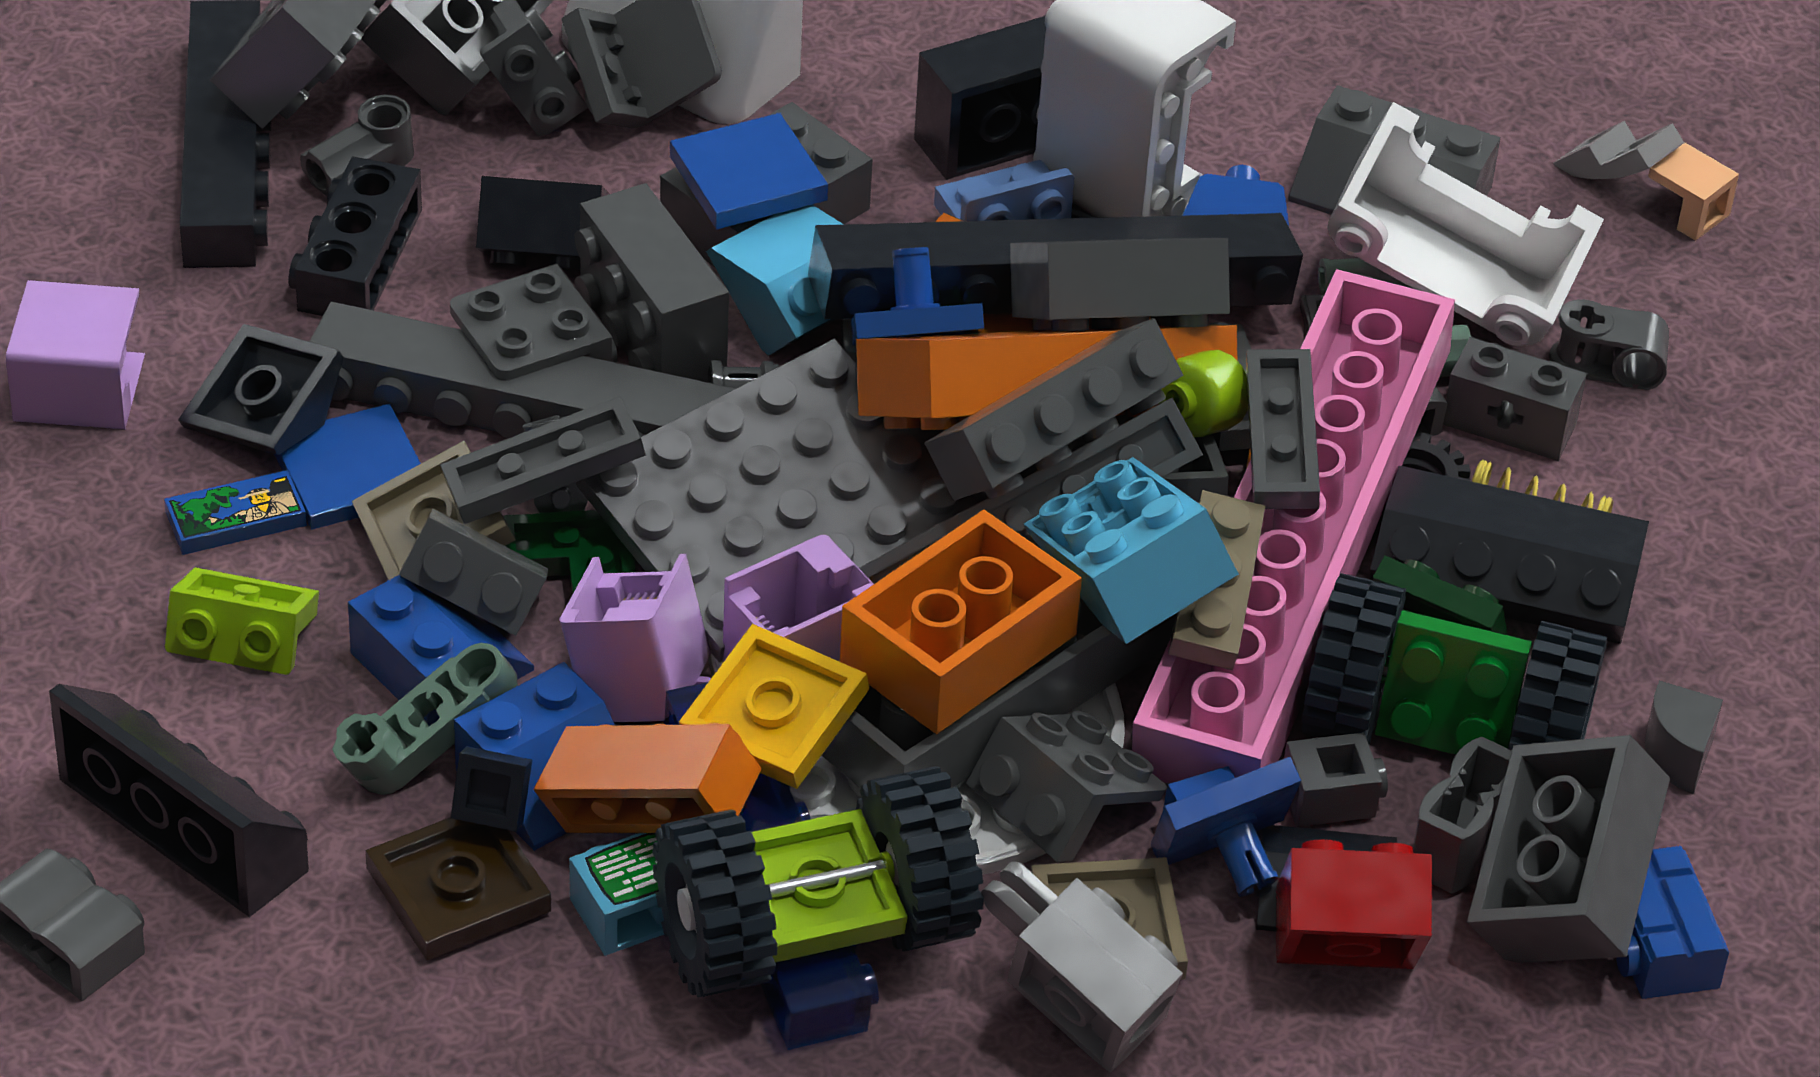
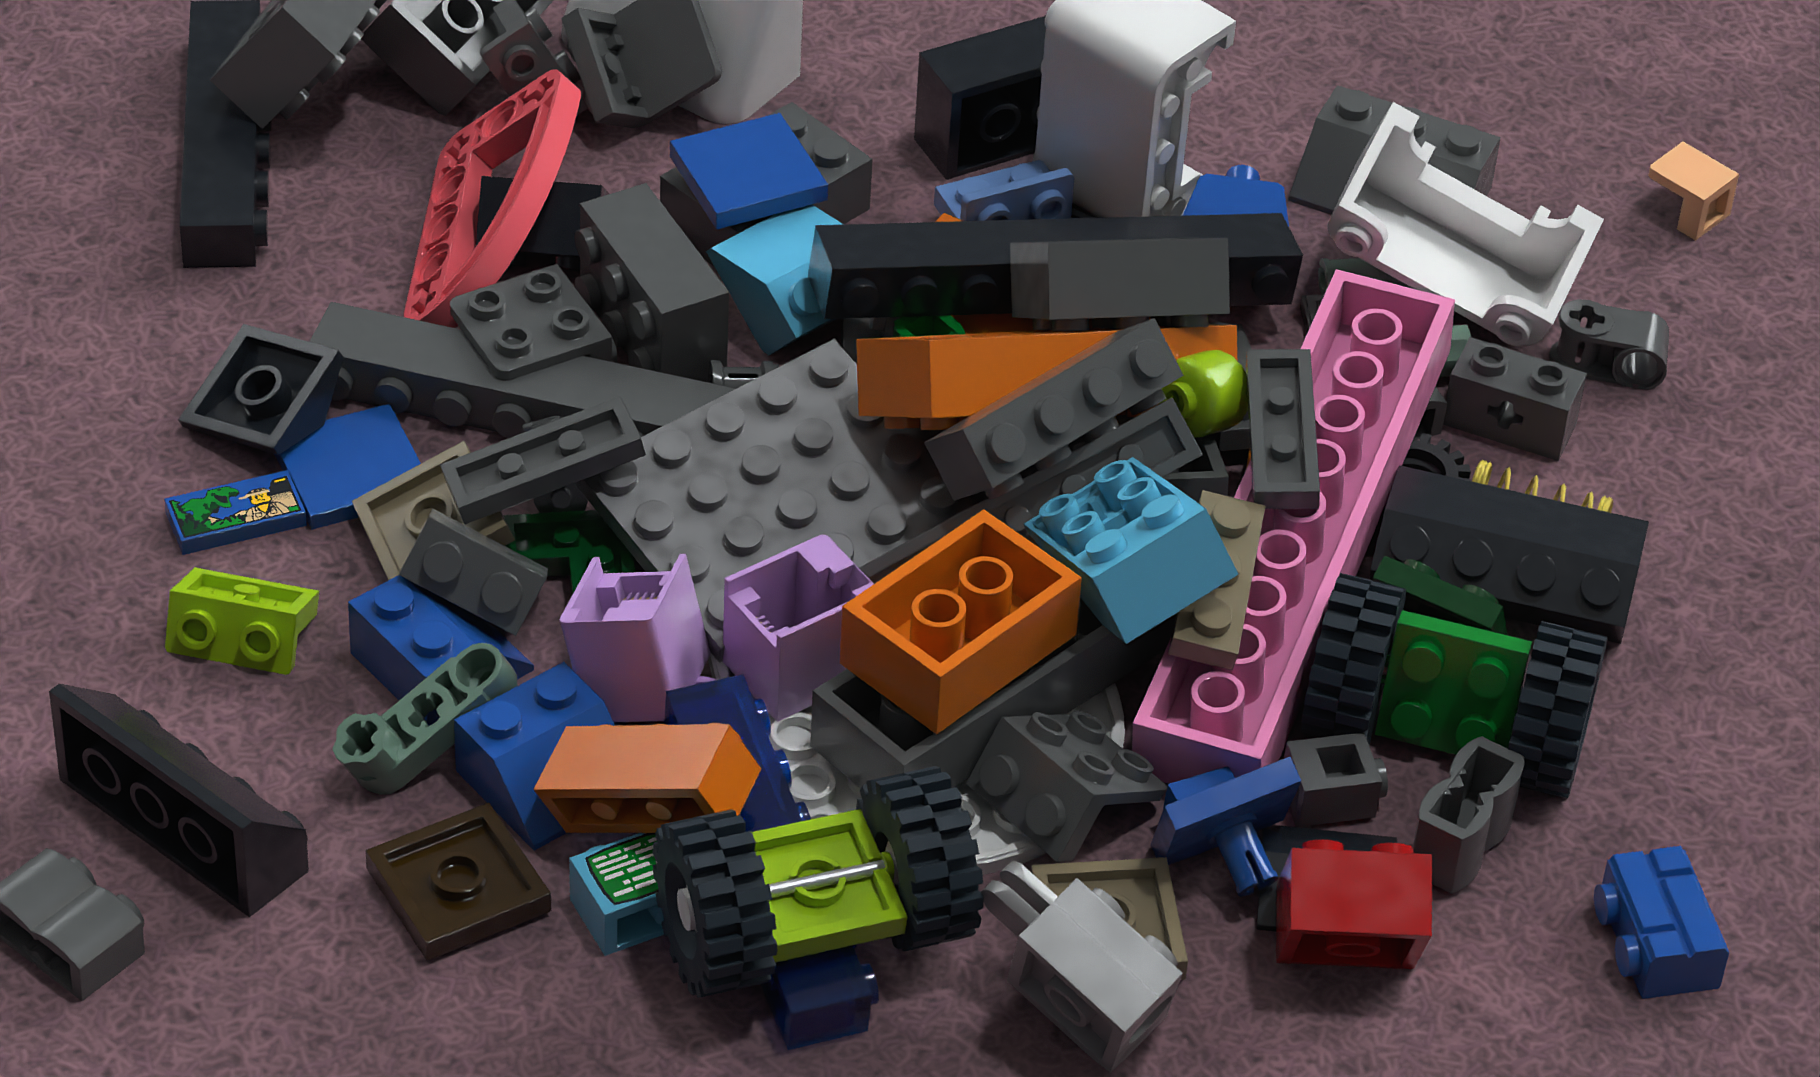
(71, 355): lavender piece -> none
(357, 236): black brick -> none
(379, 135): dark grey piece -> none
(447, 255): none -> coral beam
(491, 788): black plate -> none
(780, 702): yellow plate -> none
(915, 307): blue tile -> none
(1569, 850): dark grey brick -> none
(1617, 152): light grey slope -> none
(1681, 732): dark grey brick -> none

